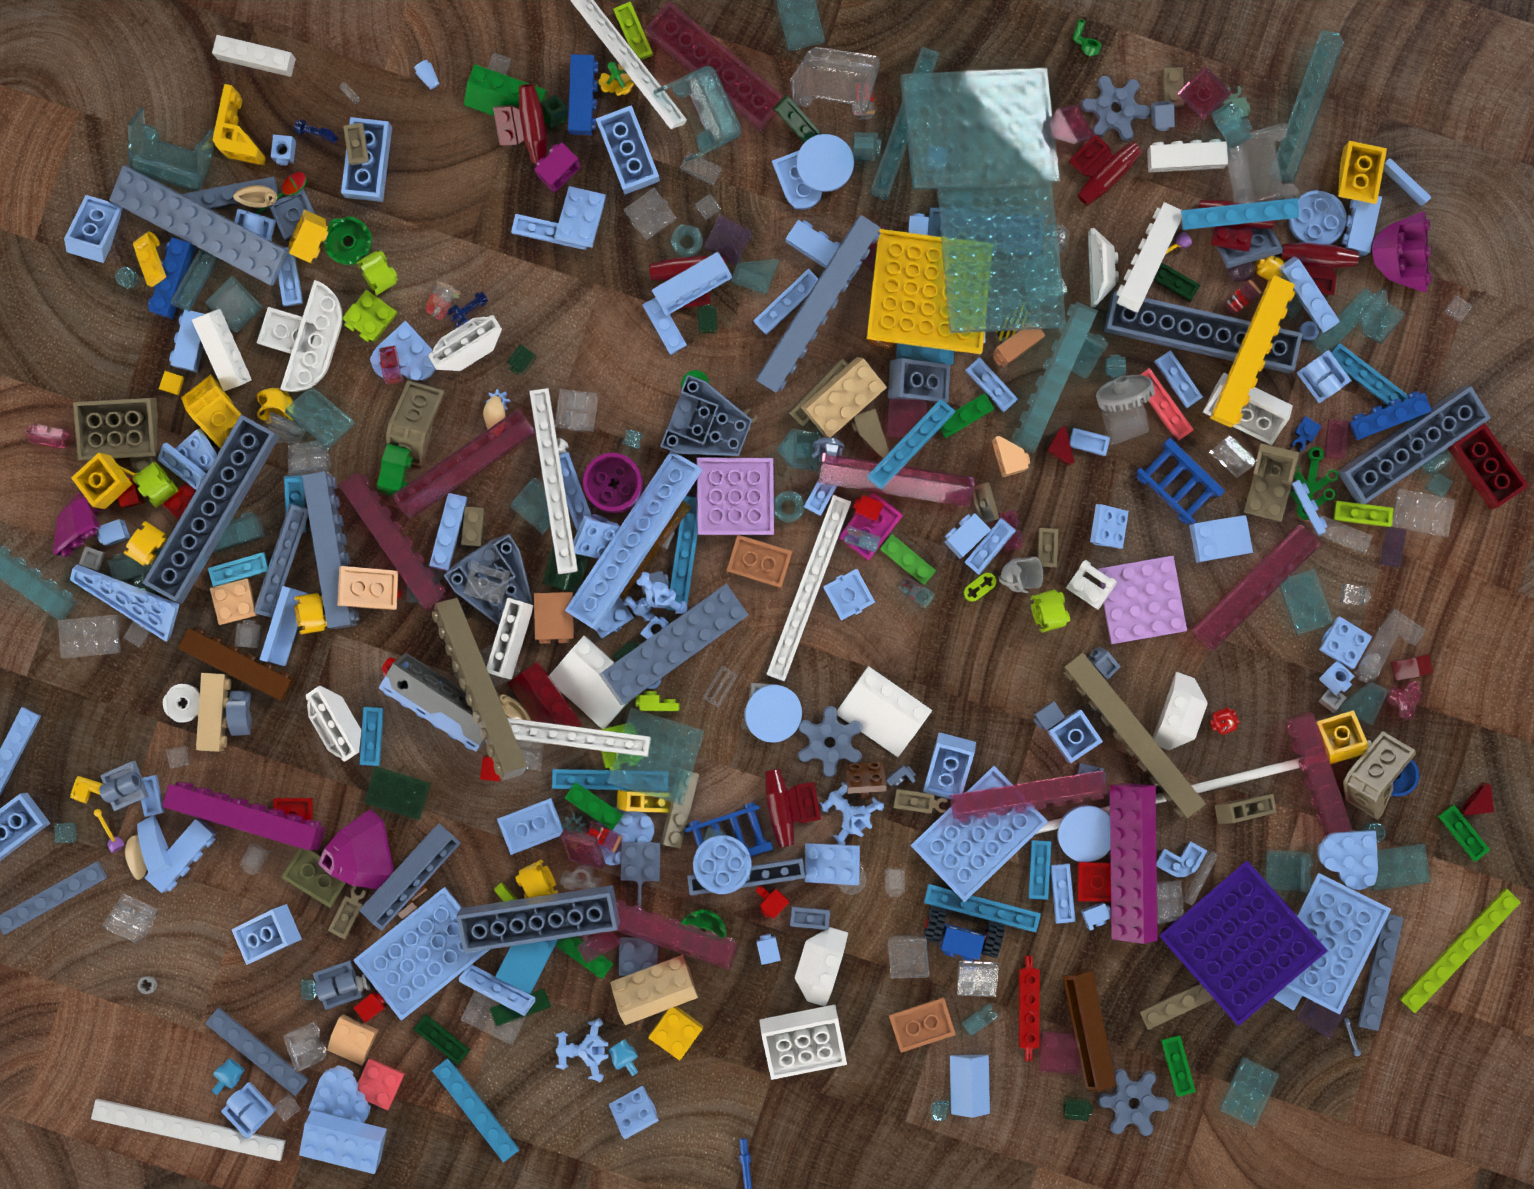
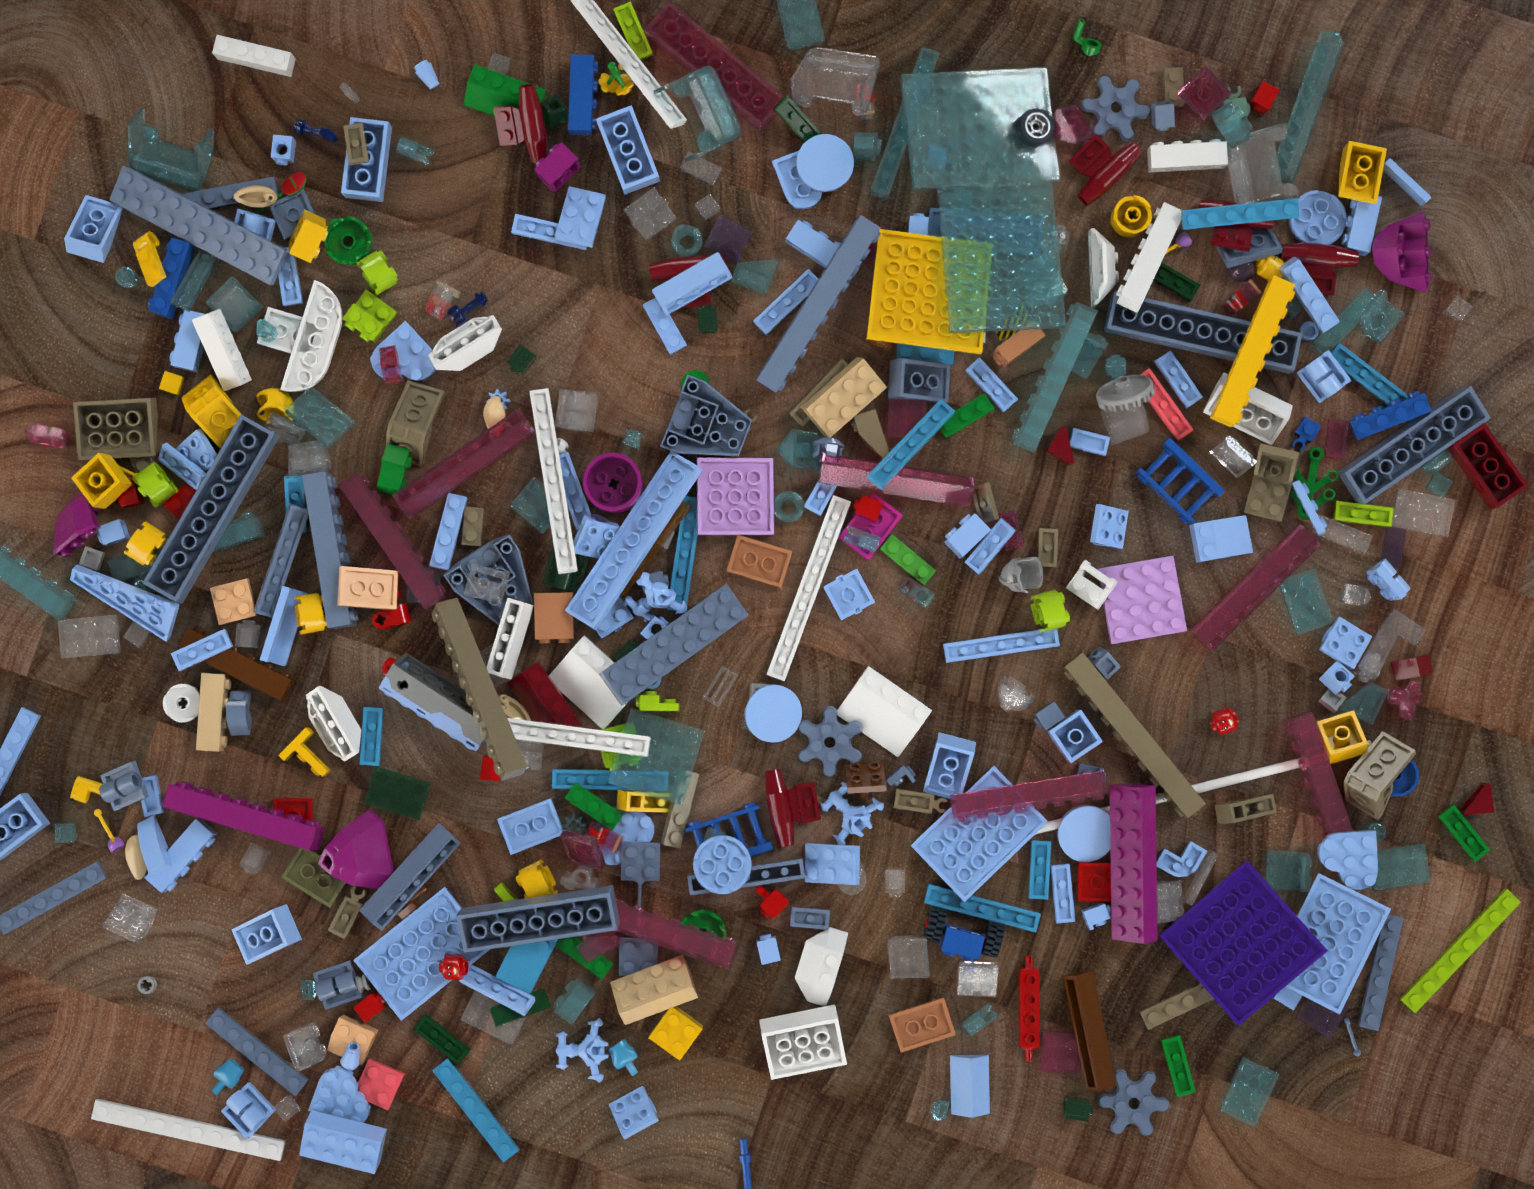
(178, 757): clear tile -> none
(202, 650): none -> light blue plate
(231, 138): yellow bracket -> none
(238, 569): medium azure plate -> none
(261, 330): none -> clear light blue hinge
(305, 753): none -> yellow bracket
(350, 1059): none -> light blue cone
(393, 617): none -> red piece
(413, 149): none -> clear light blue hinge
(454, 967): none -> red head
(574, 1001): none -> clear light blue brick
(983, 590): lime beam -> none
(1000, 645): none -> light blue tile
(1010, 457): light nougat slope -> none
(1013, 695): none -> clear cylinder
(1043, 132): none -> wheel
(1120, 216): none -> yellow brick
(1180, 713): white wedge -> none
(1263, 98): none -> red brick
(1390, 587): none -> light blue plate

